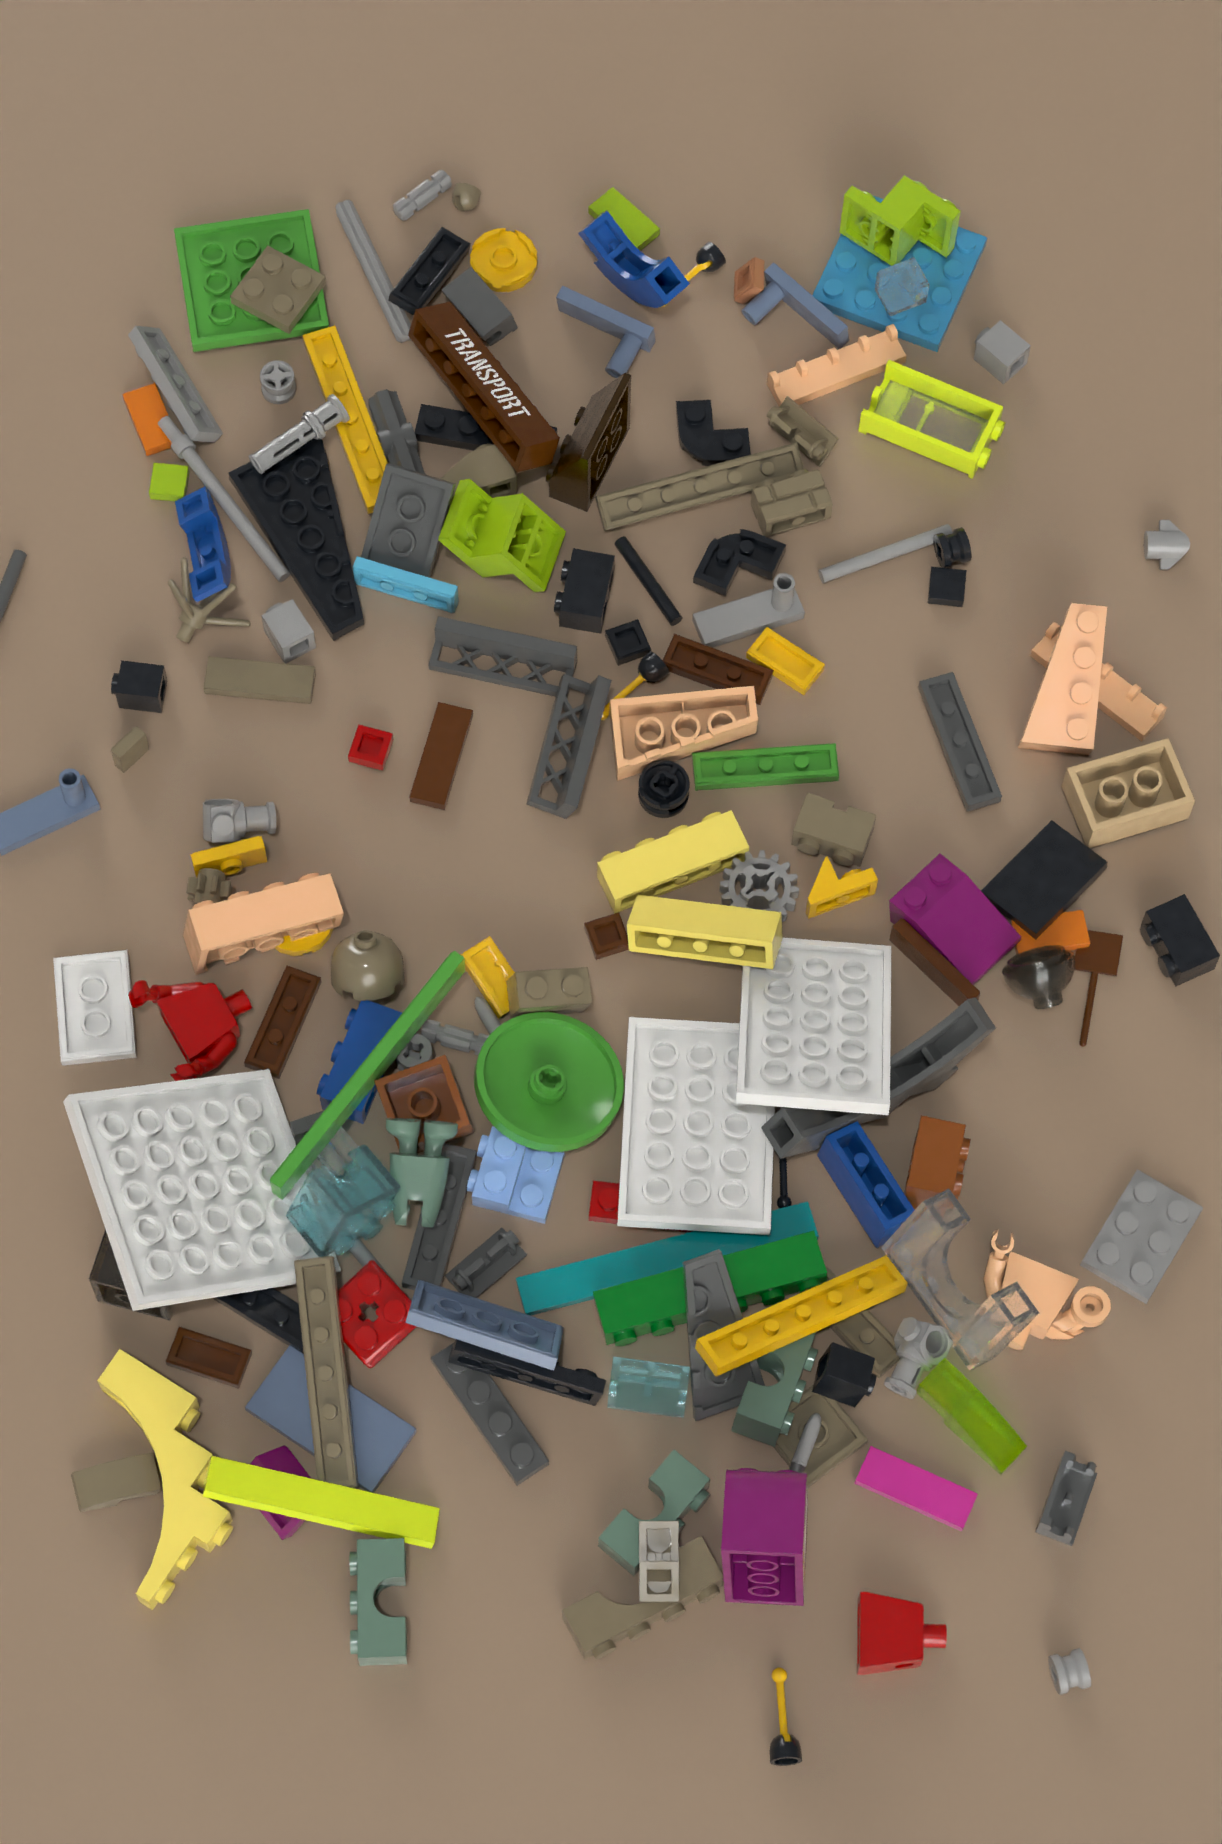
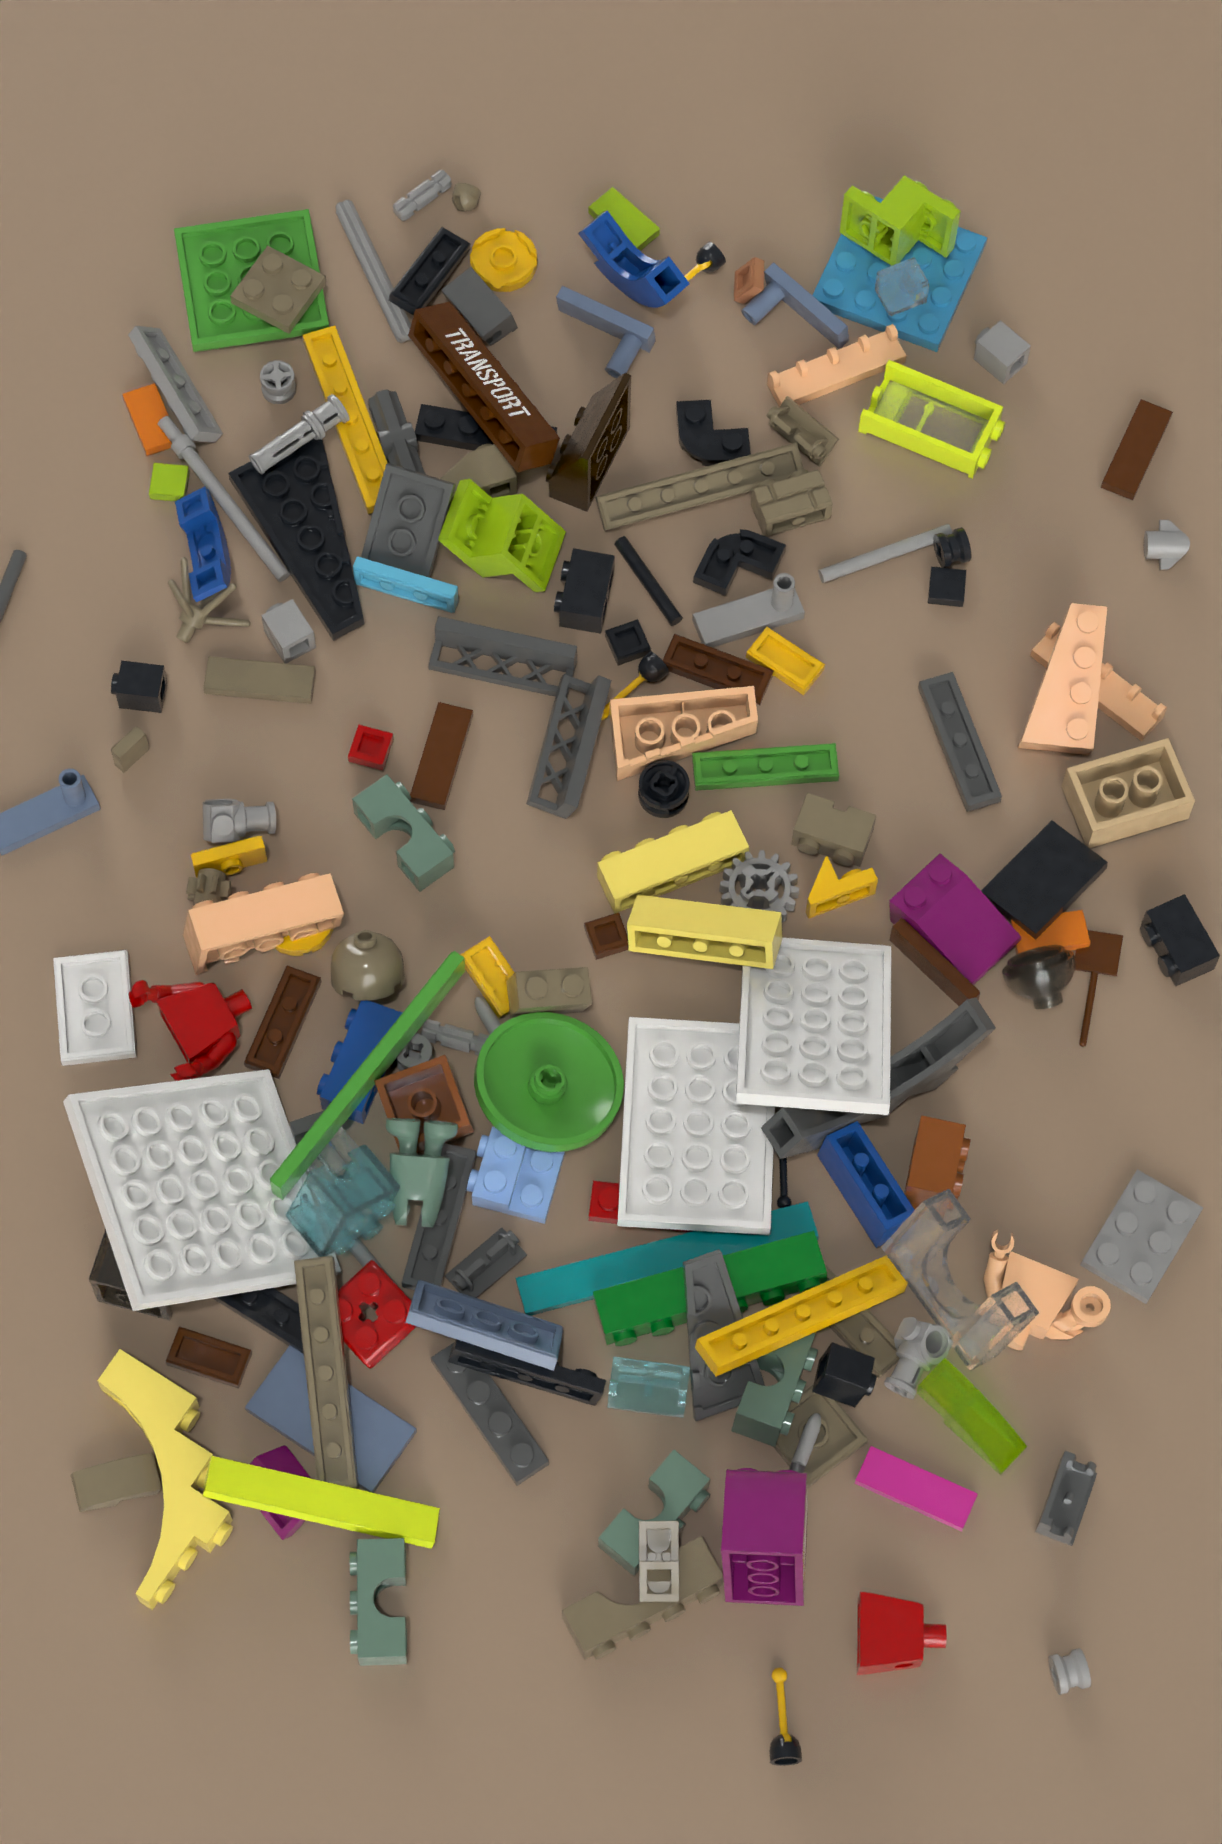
(387, 808): none -> sand green arch
(1136, 449): none -> reddish brown tile

